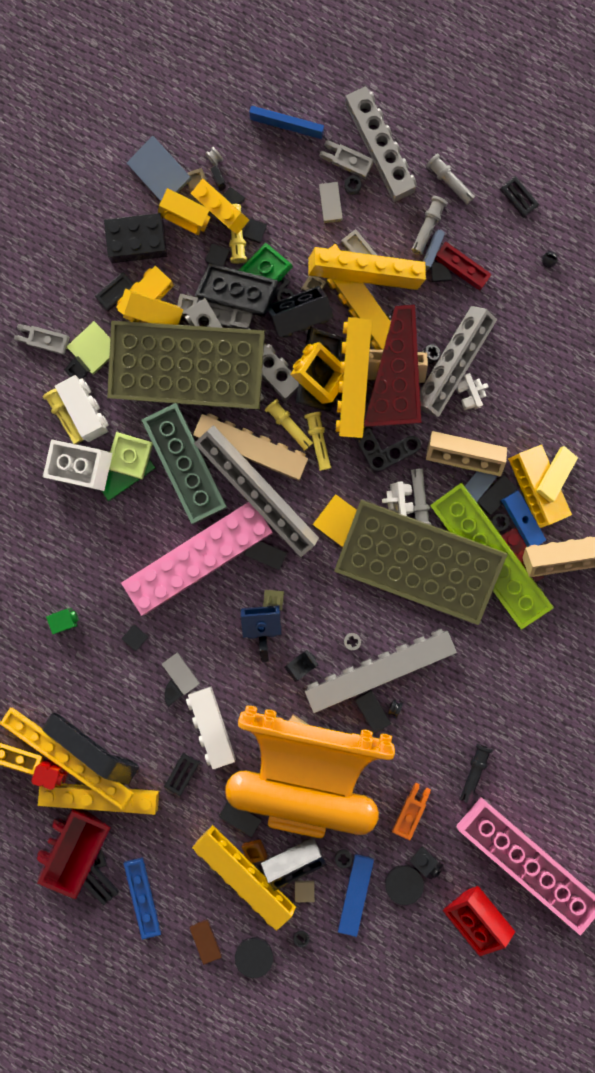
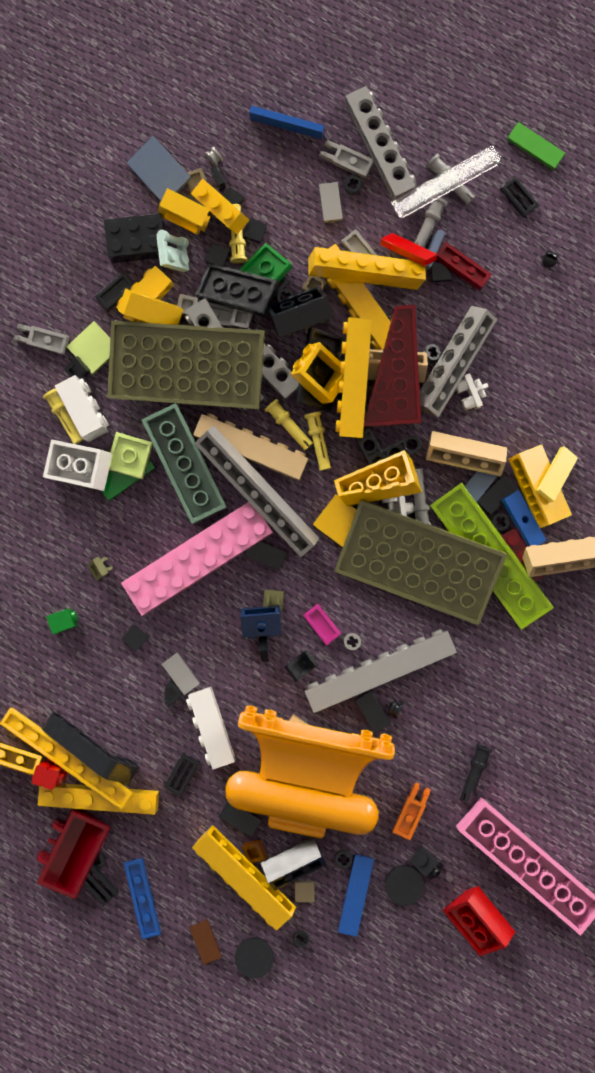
(98, 569): none -> olive tile
(172, 257): none -> light aqua plate
(322, 624): none -> dark pink tile
(379, 481): none -> yellow wedge
(408, 249): none -> tile
(446, 182): none -> clear tile
(535, 146): none -> bright green tile

